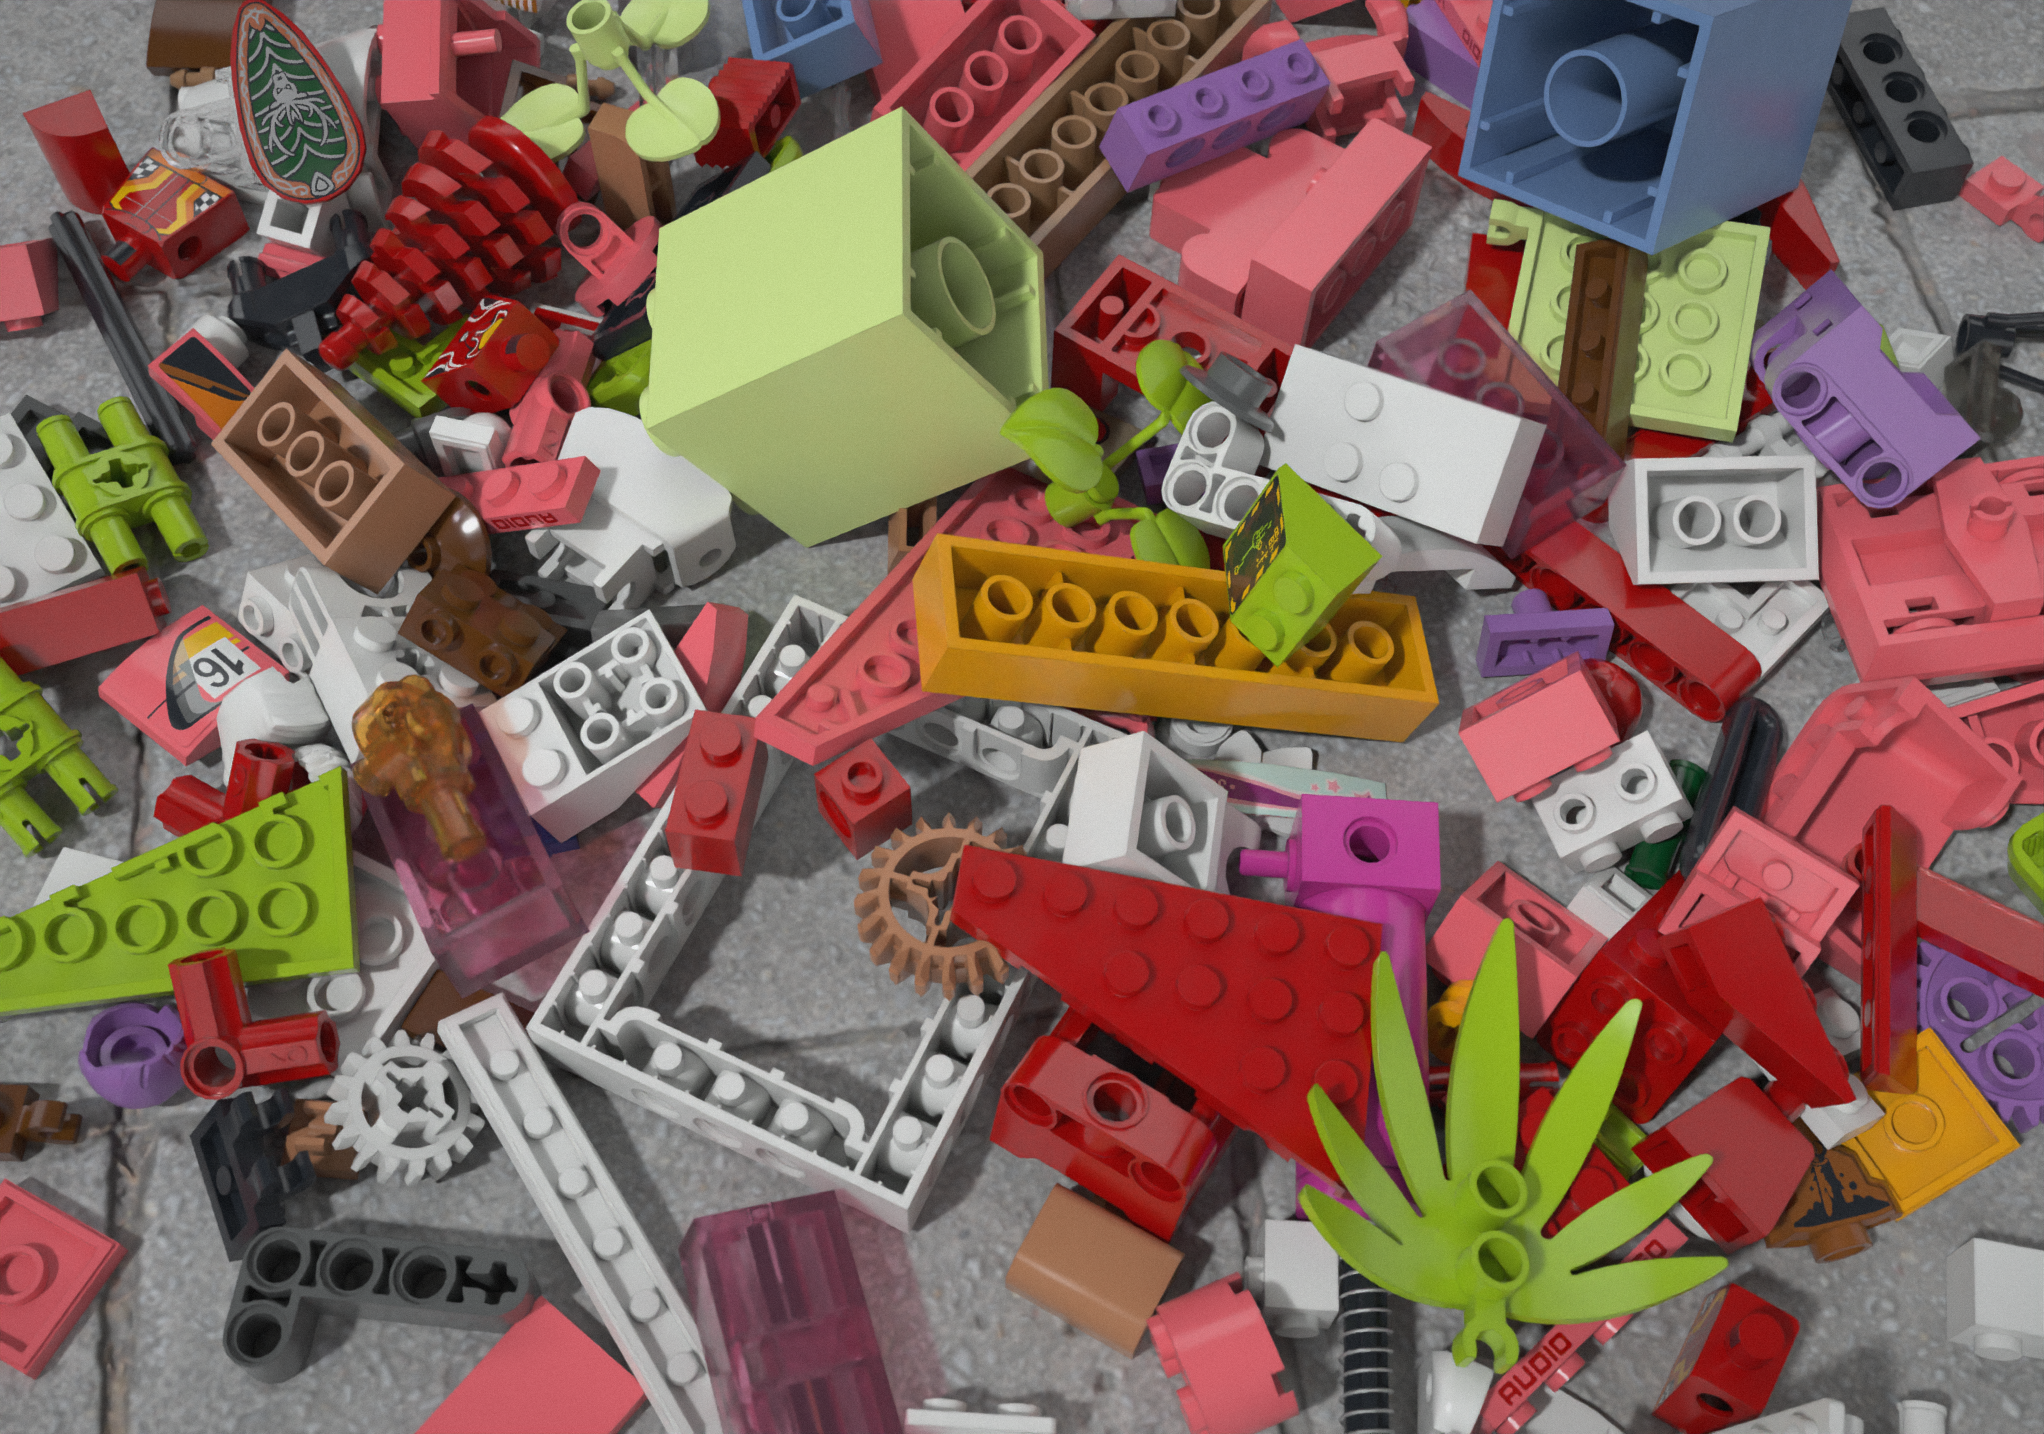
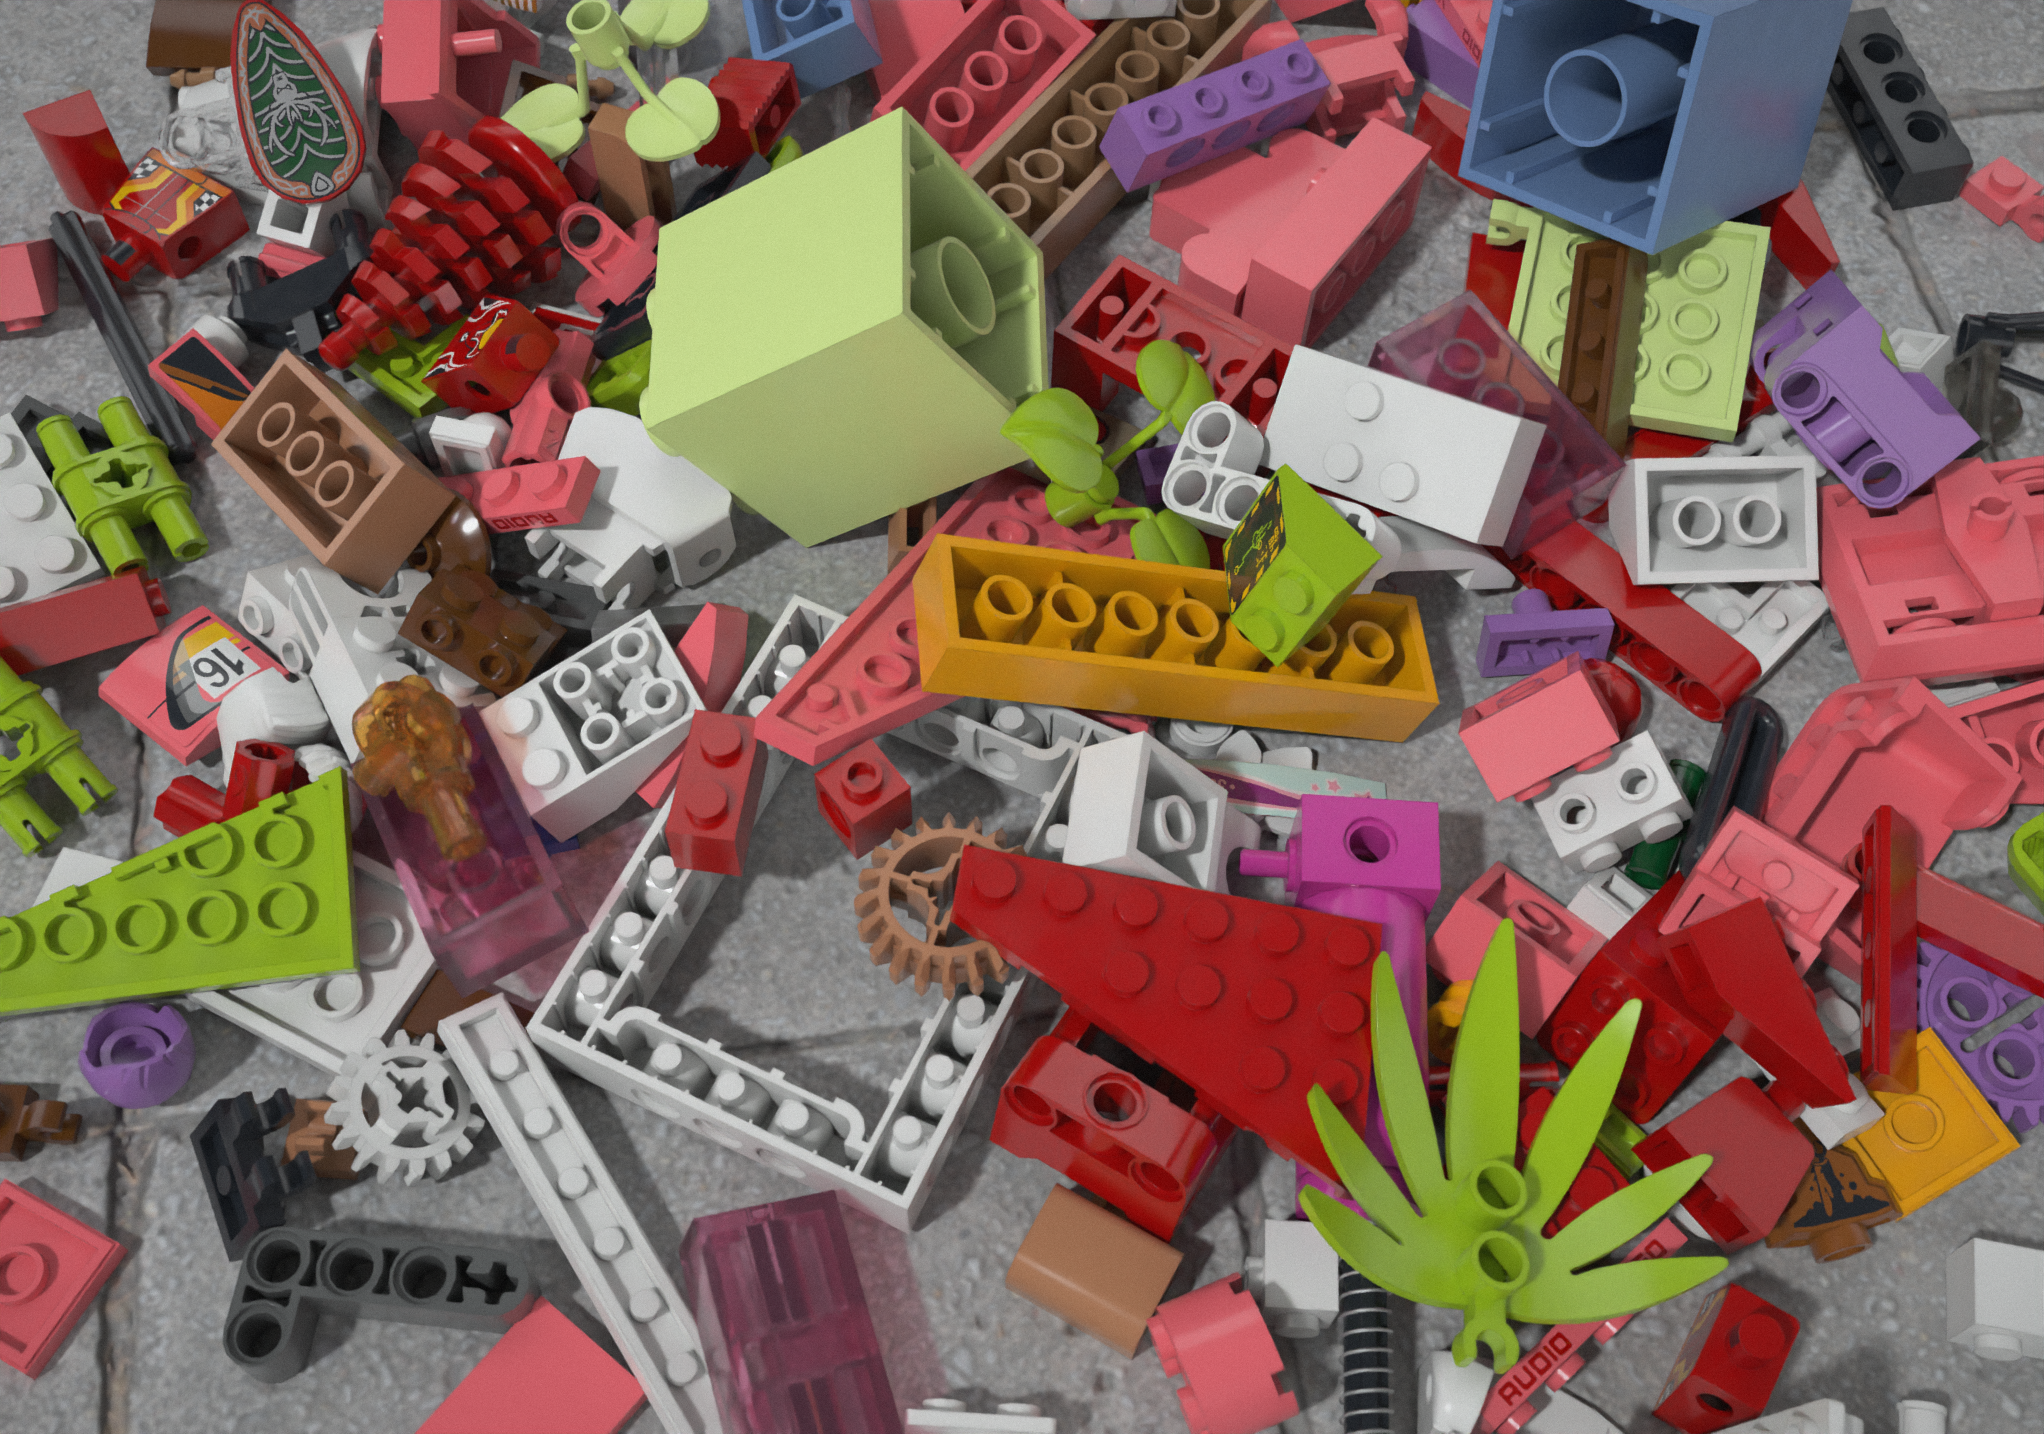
(218, 1015): red piece -> none
(1234, 388): dark grey piece -> none

